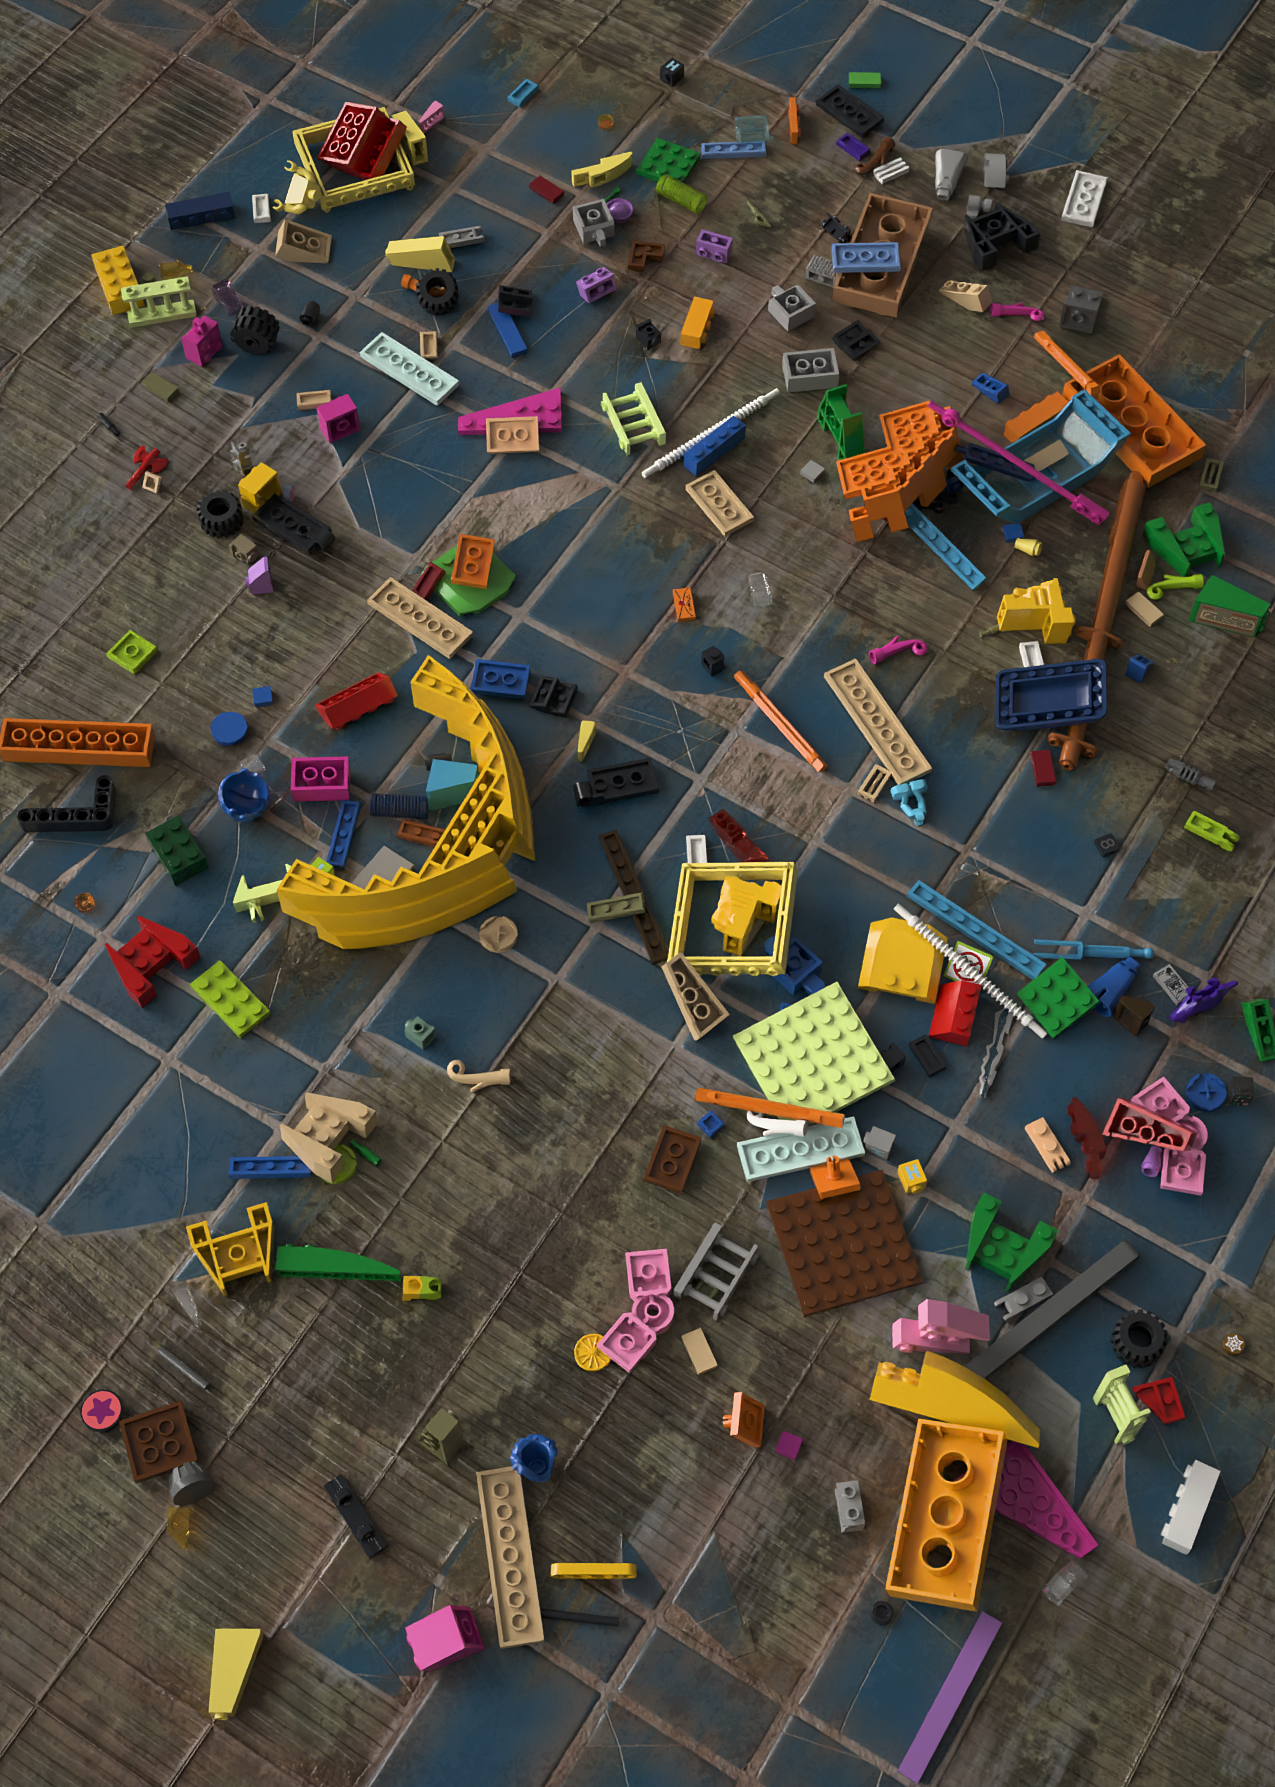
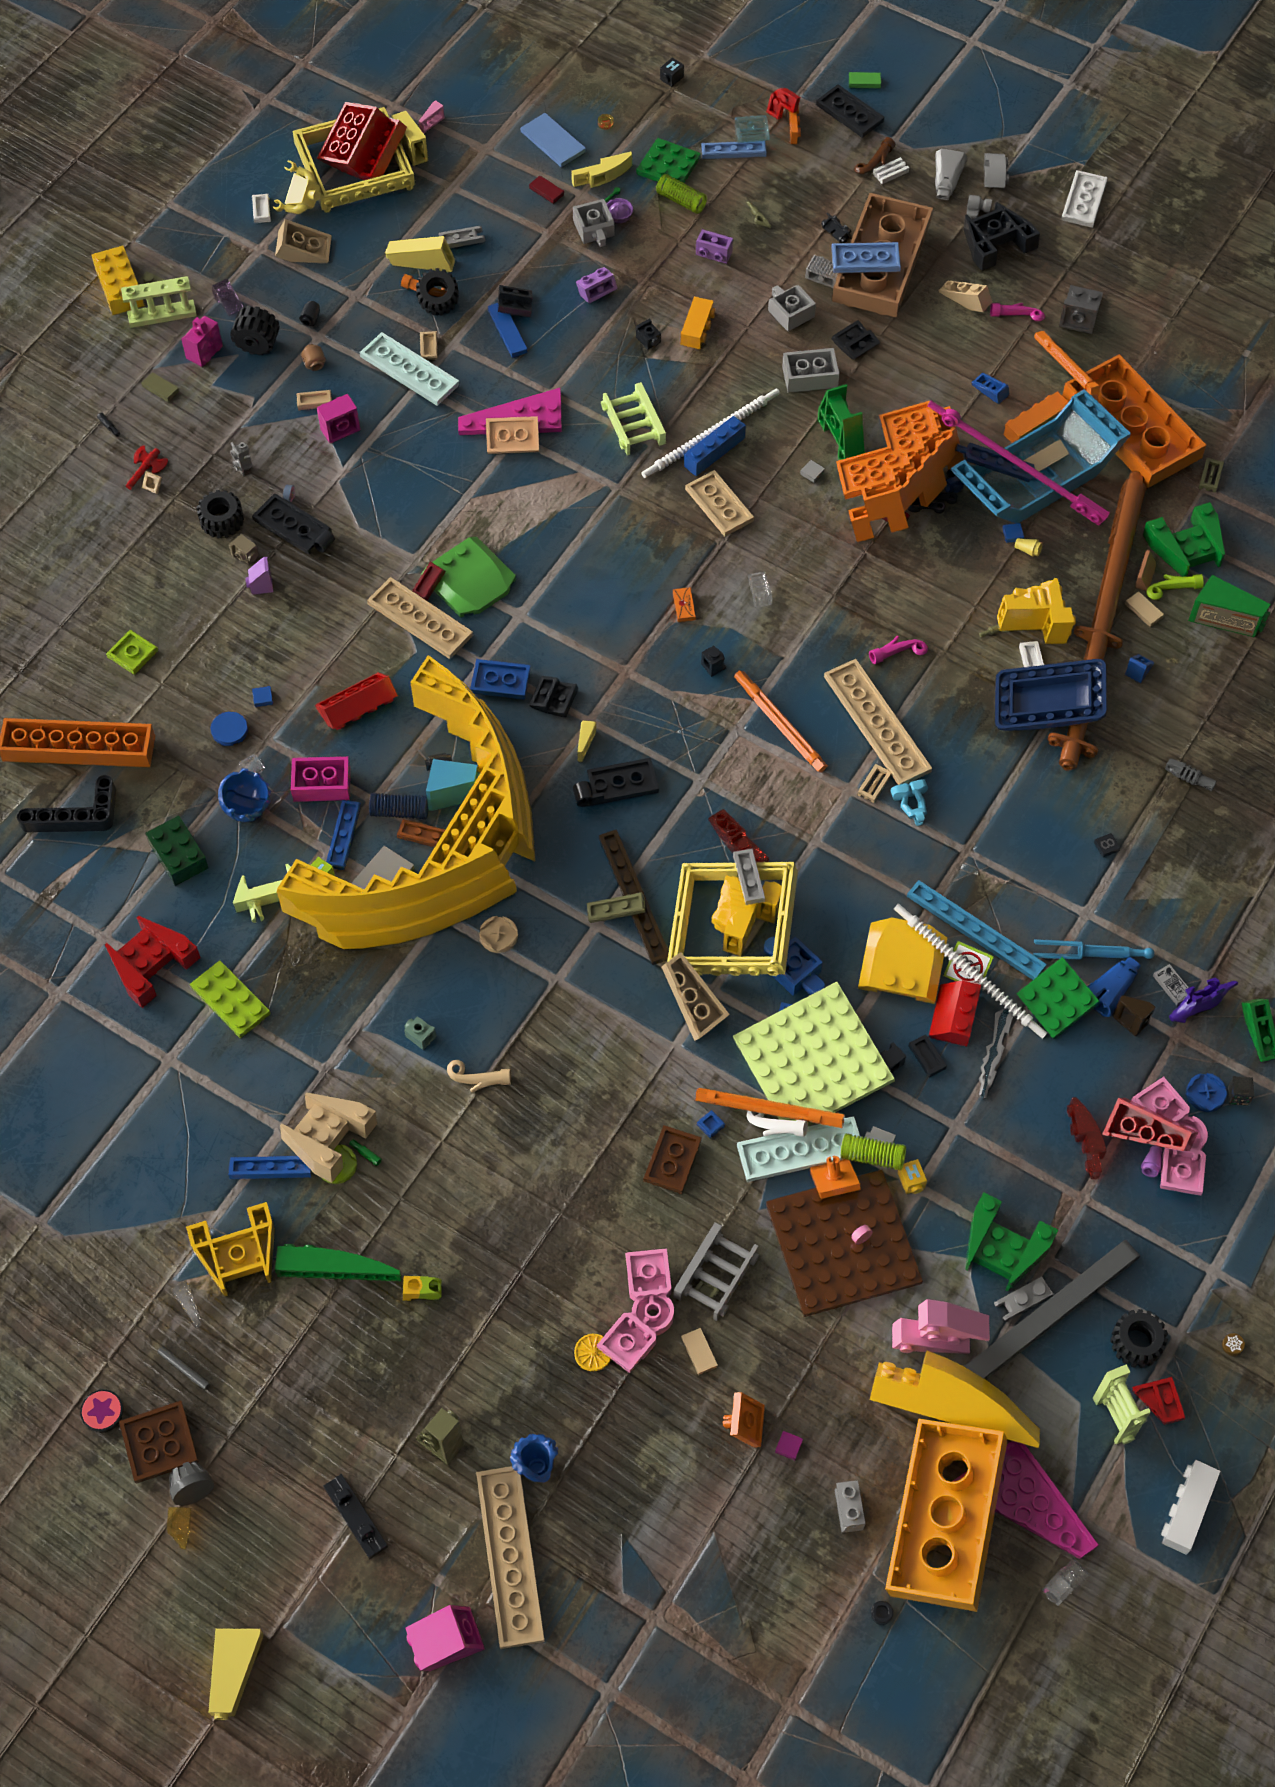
(84, 902): clear orange tile -> none
(174, 269): clear yellow slope -> none
(200, 210): dark blue brick -> none
(261, 482): yellow piece -> none
(313, 357): none -> medium nougat head
(472, 561): orange plate -> none
(523, 93): dark azure tile -> none
(553, 140): none -> medium blue tile
(579, 1617): black bar -> none
(593, 1571): yellow beam -> none
(644, 250): reddish brown plate -> none
(696, 849): white tile -> none
(749, 876): none -> light grey plate
(782, 99): none -> red plate
(852, 1144): none -> lime piece
(853, 147): dark purple tile -> none
(861, 1234): none -> bright pink tile
(944, 548): dark azure plate -> none
(949, 1697): medium lavender tile -> none
(1043, 768): dark red tile -> none
(1047, 1144): light nougat hinge -> none
(1211, 830): lime hinge -> none

